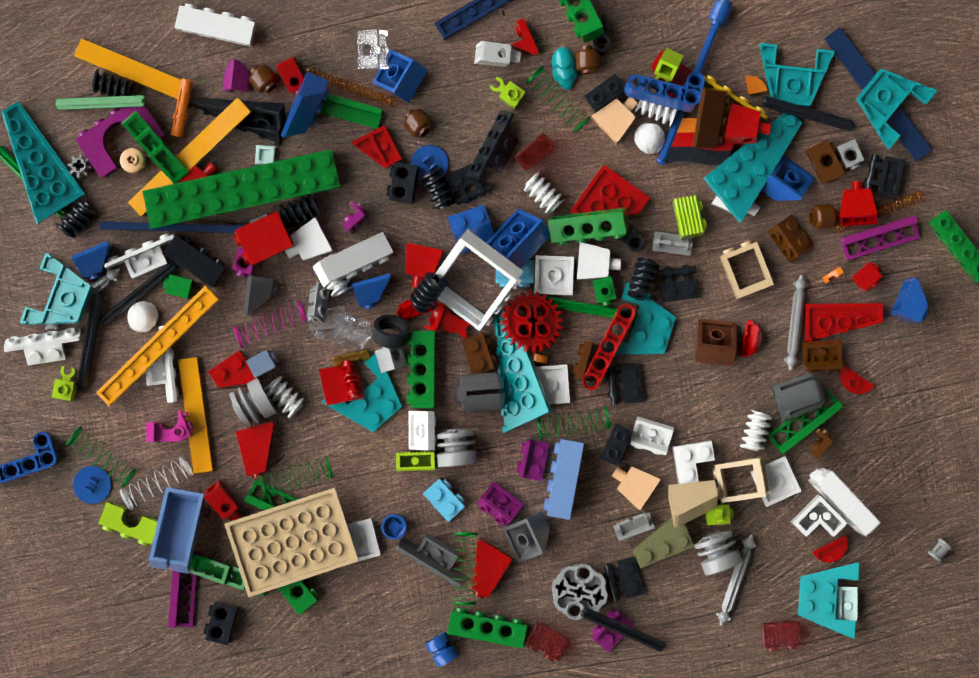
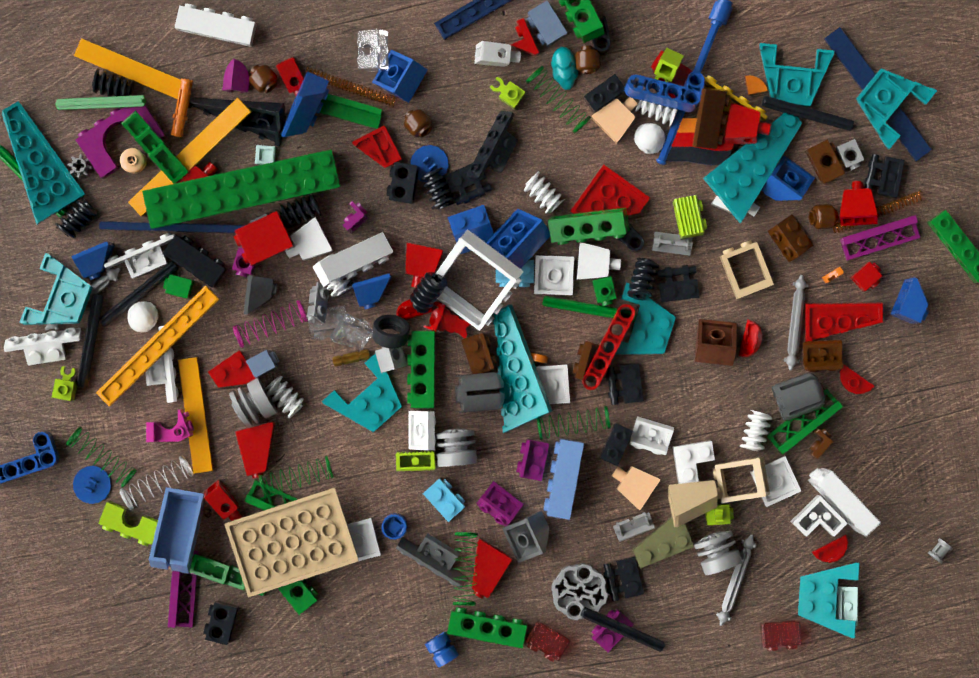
(341, 383): red hinge -> none
(514, 321): red gear -> none
(534, 152): clear red brick -> none
(546, 23): none -> sand blue brick

